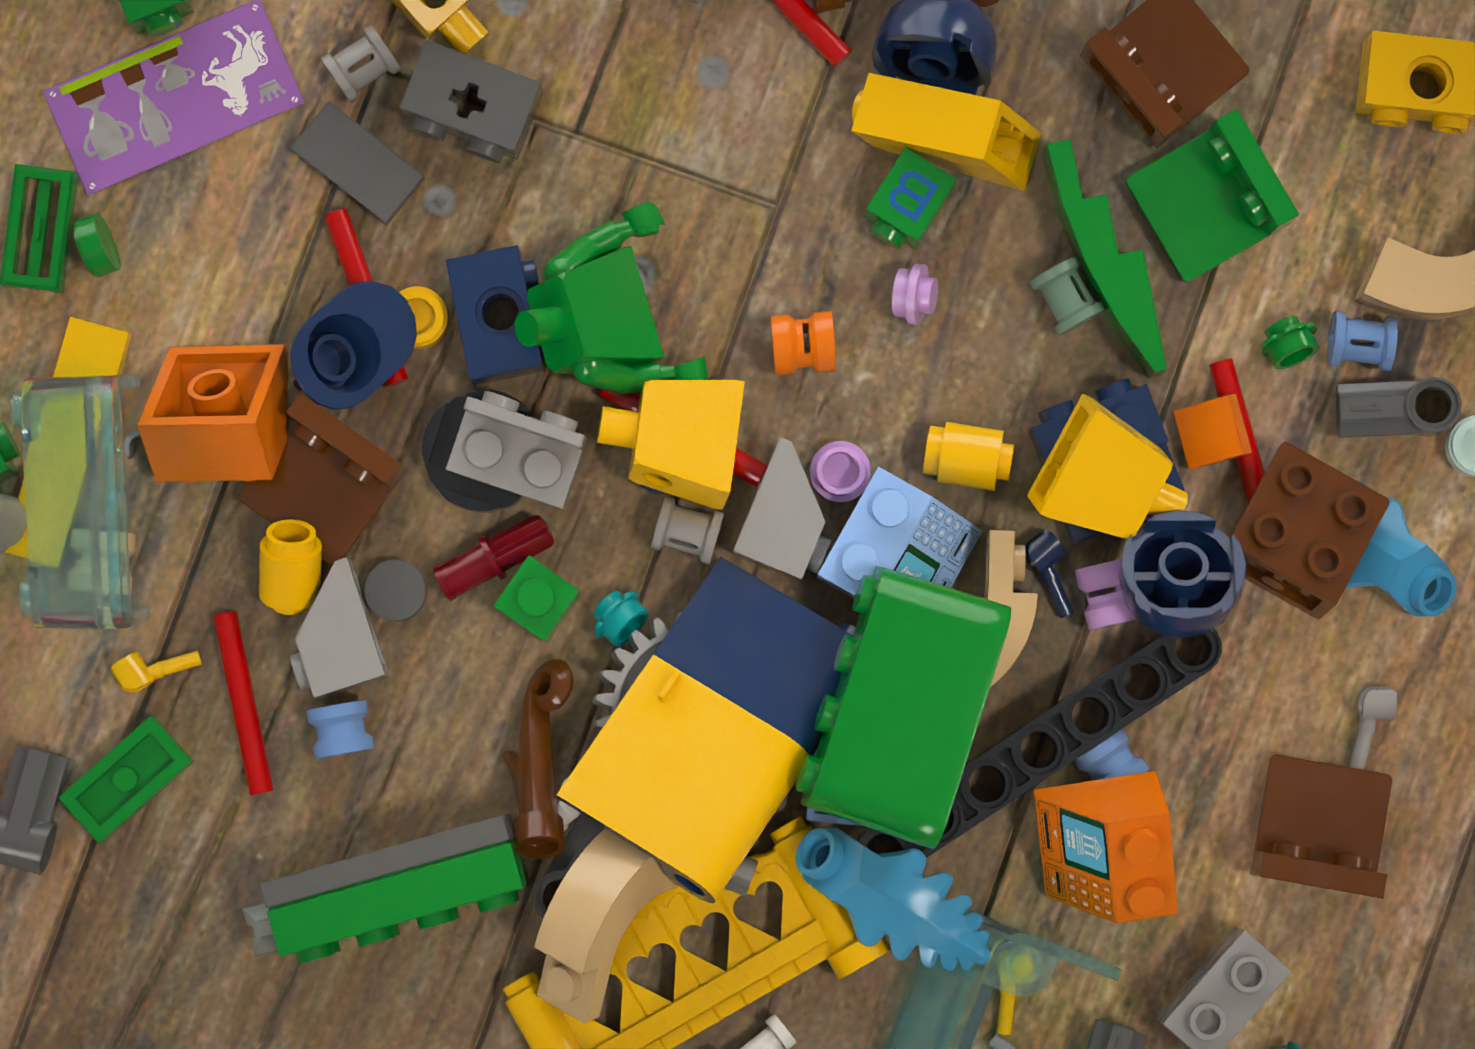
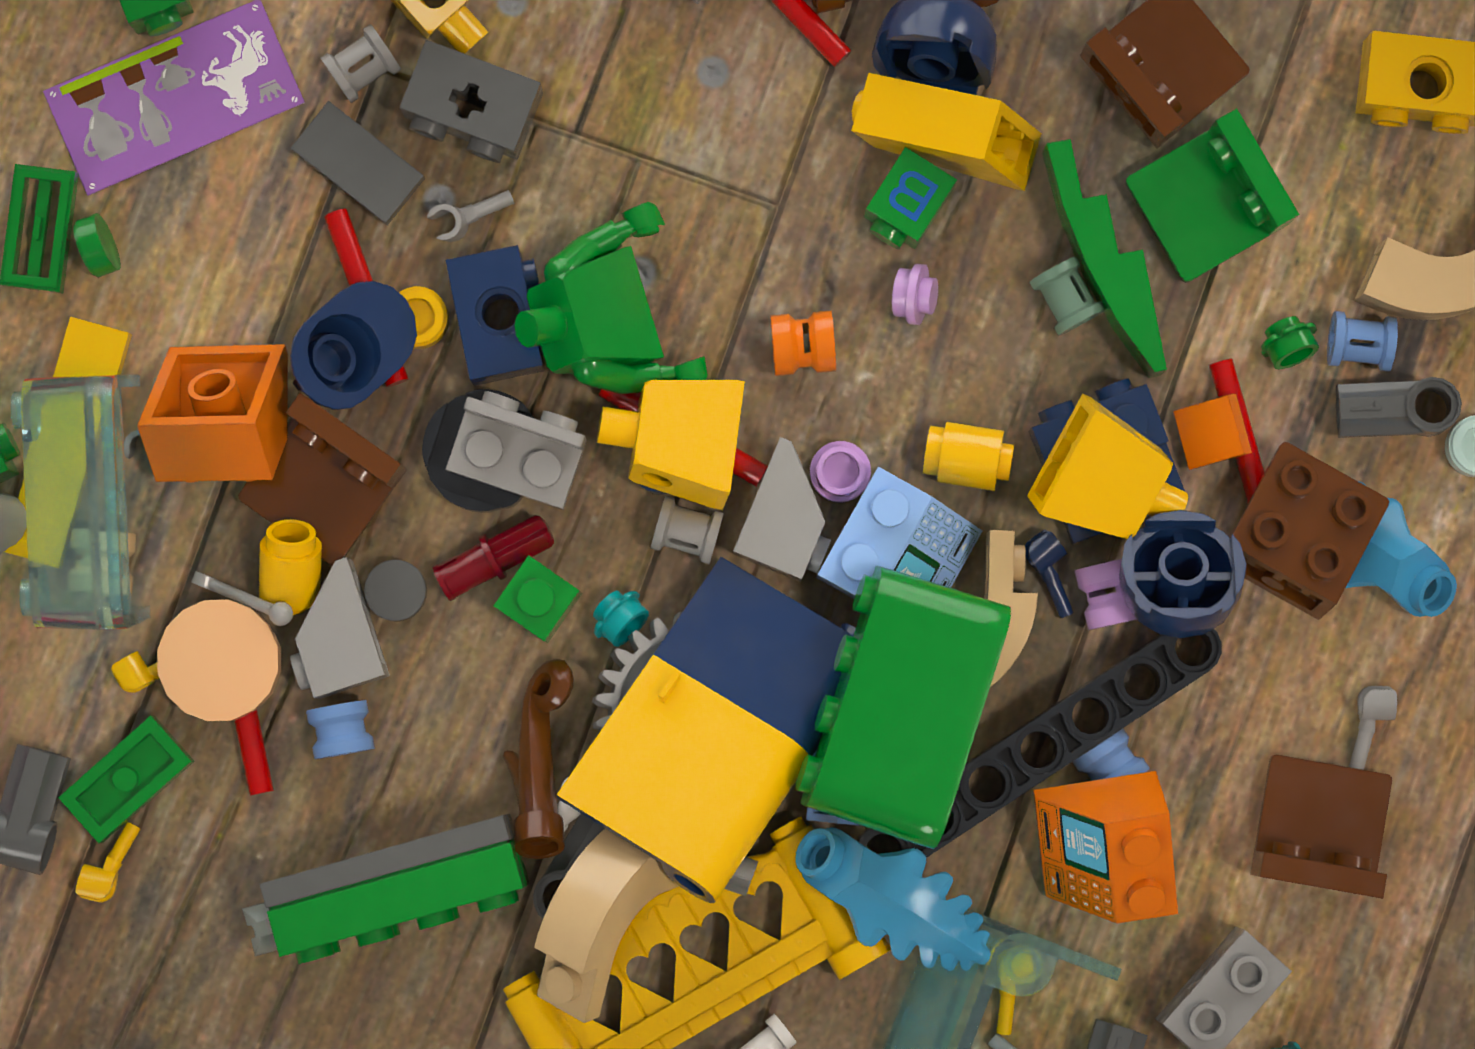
(101, 883): none -> yellow hand
(219, 660): none -> light nougat tile
(279, 613): none -> light grey hinge
(469, 214): none -> light grey hand

